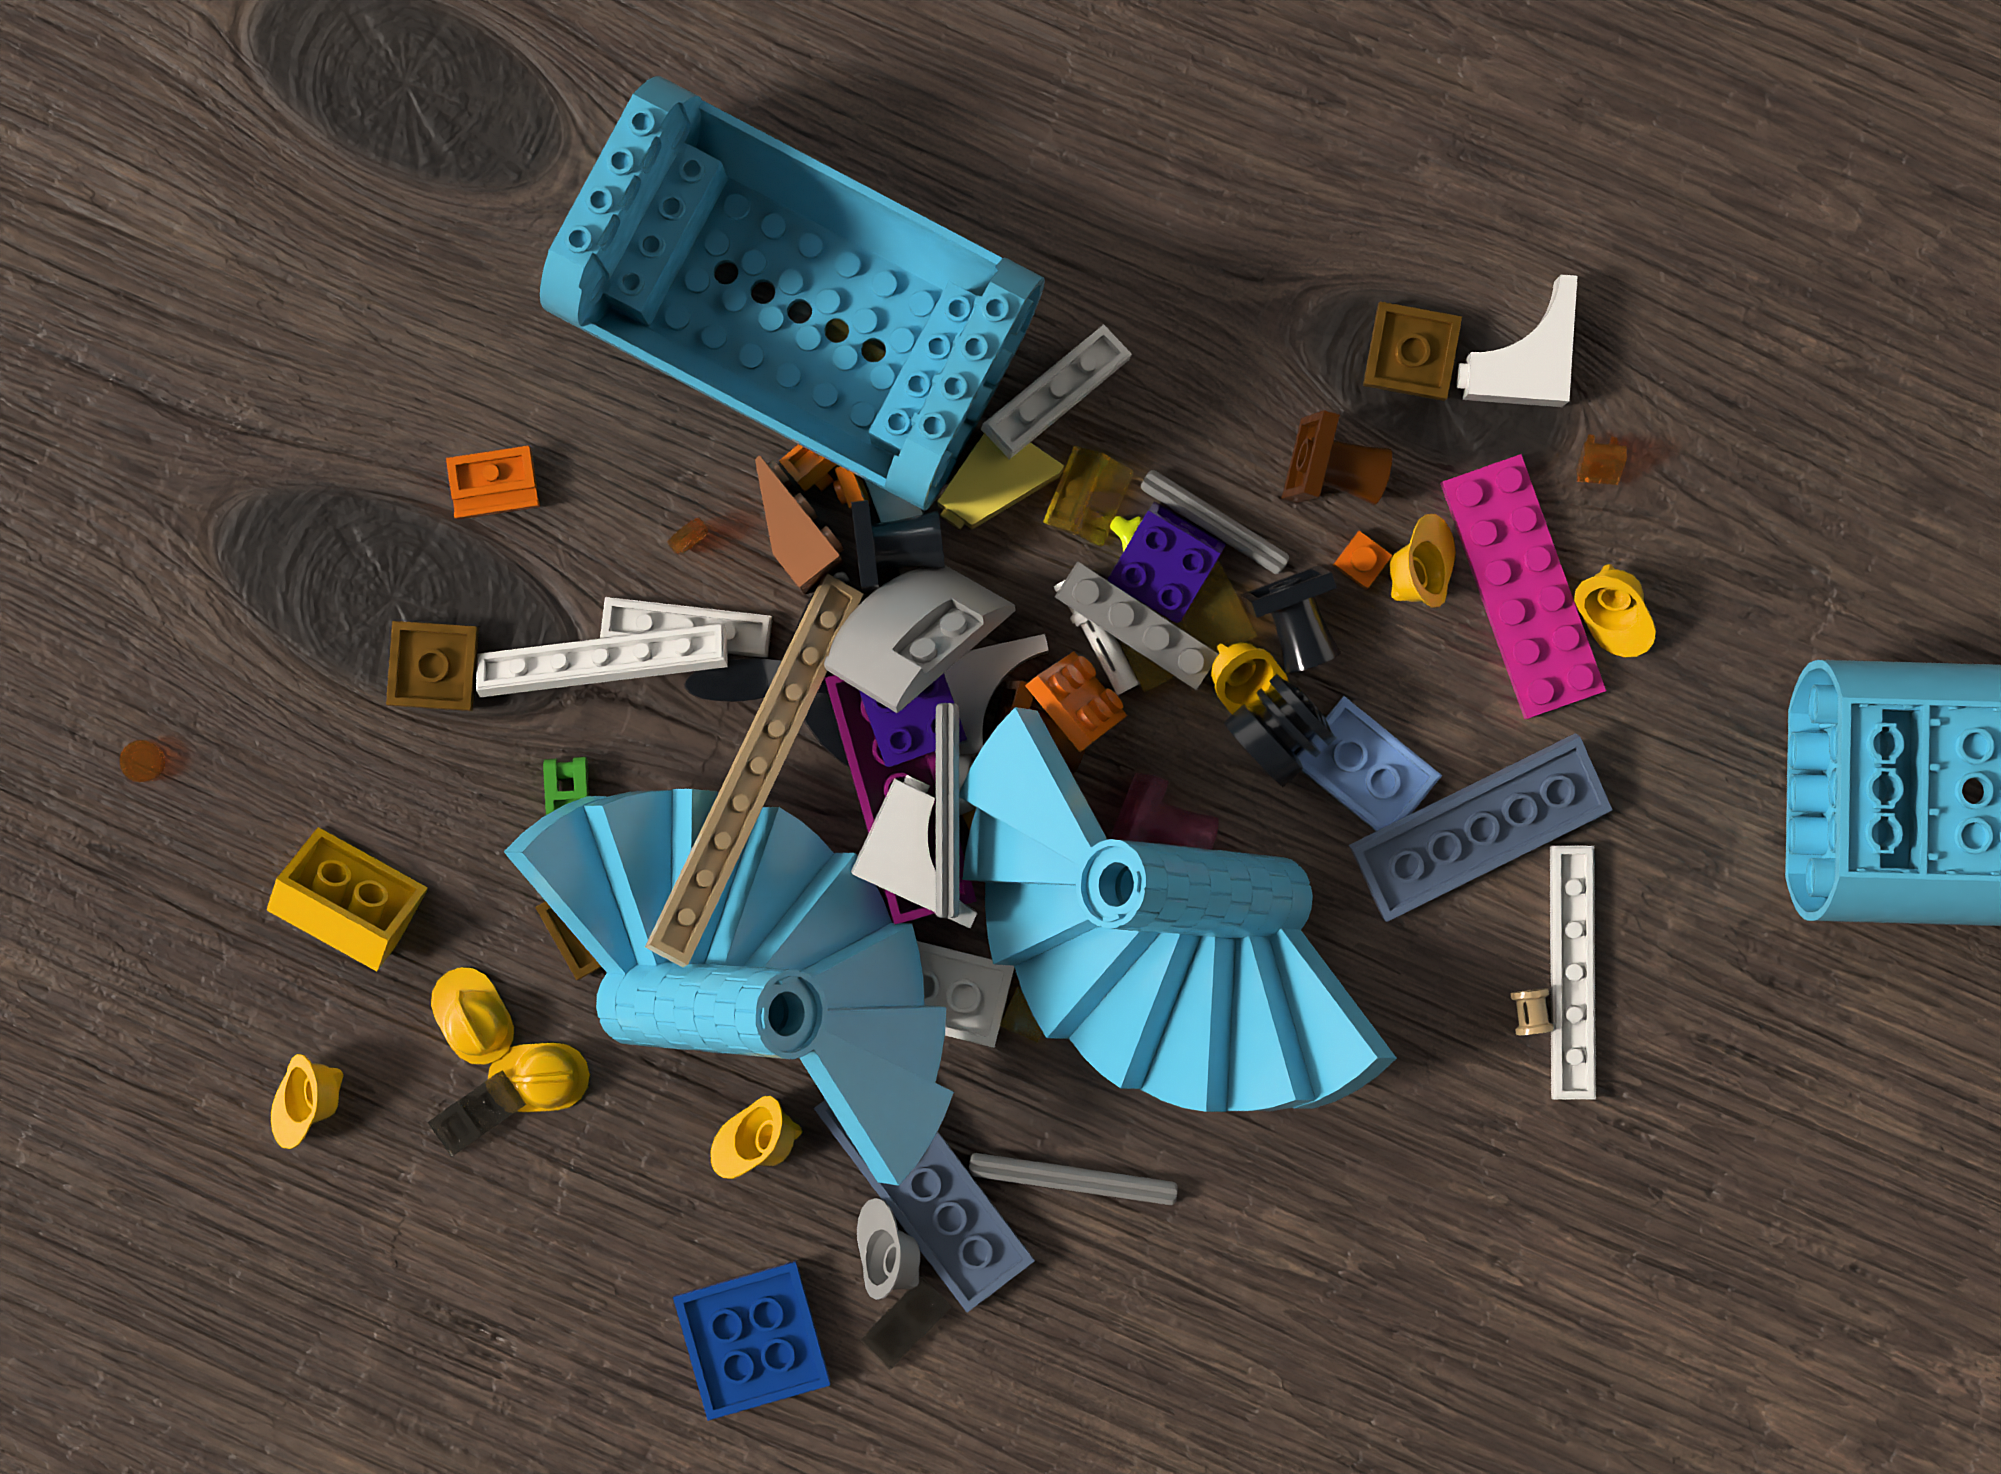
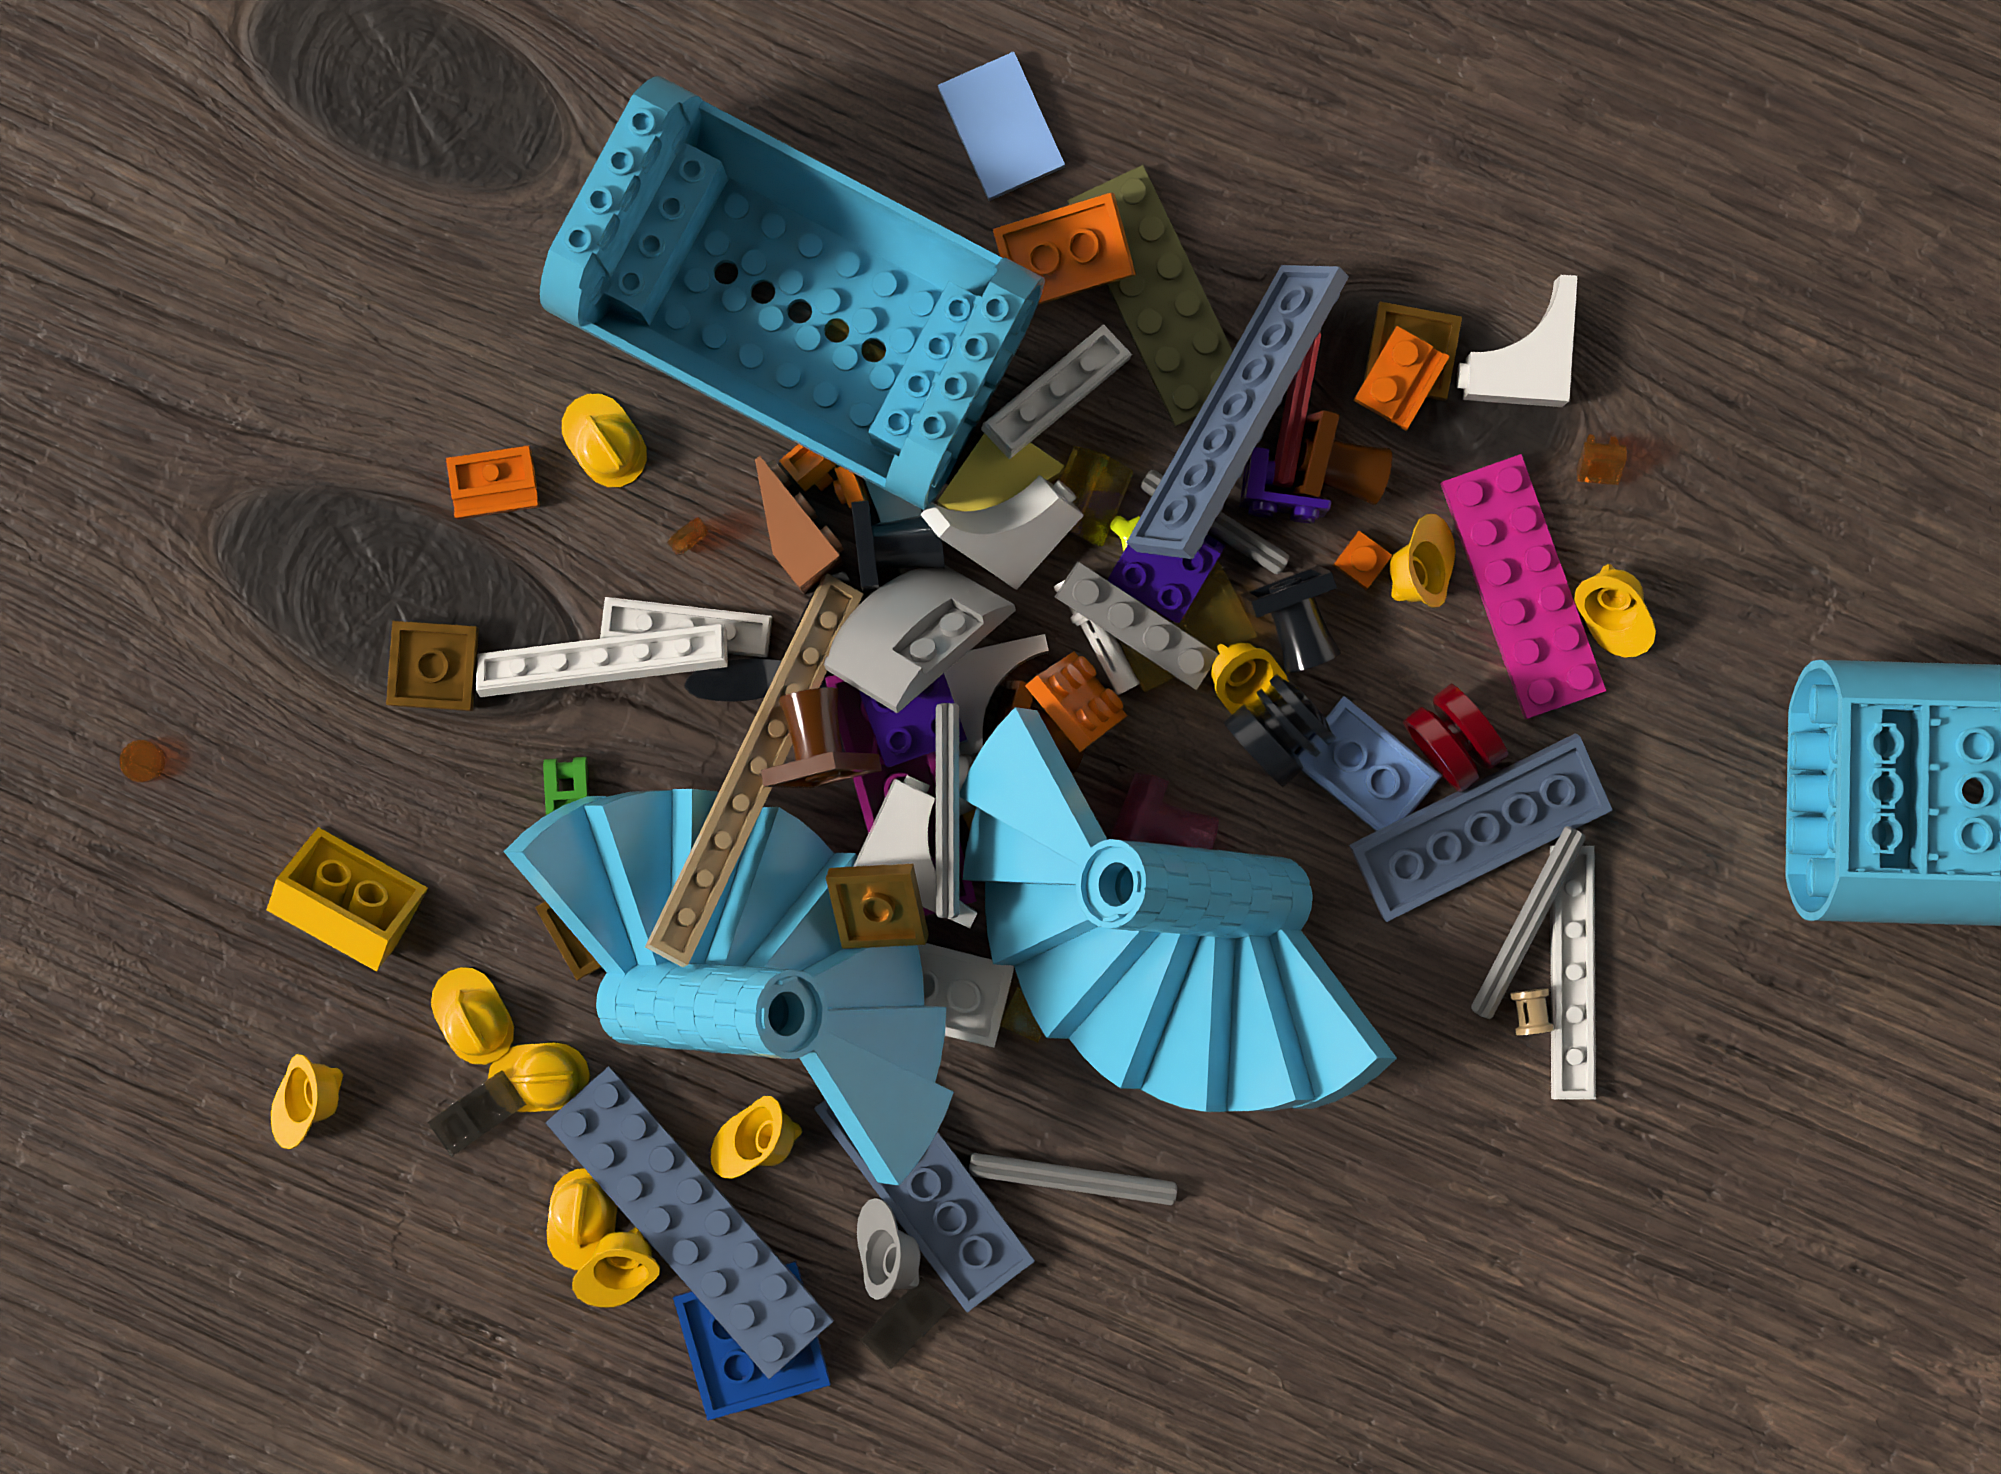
(578, 1218): none -> yellow piece
(604, 440): none -> yellow piece
(616, 1270): none -> yellow piece
(689, 1222): none -> sand blue plate
(816, 744): none -> reddish brown plant
(877, 906): none -> pearl gold plate
(1001, 126): none -> light blue tile
(1011, 535): none -> white arch
(1070, 246): none -> orange plate
(1164, 301): none -> olive plate
(1237, 411): none -> sand blue plate
(1256, 480): none -> dark purple bracket
(1294, 419): none -> coral axle
(1401, 378): none -> orange plate
(1456, 737): none -> dark red wheel
(1528, 922): none -> light grey axle

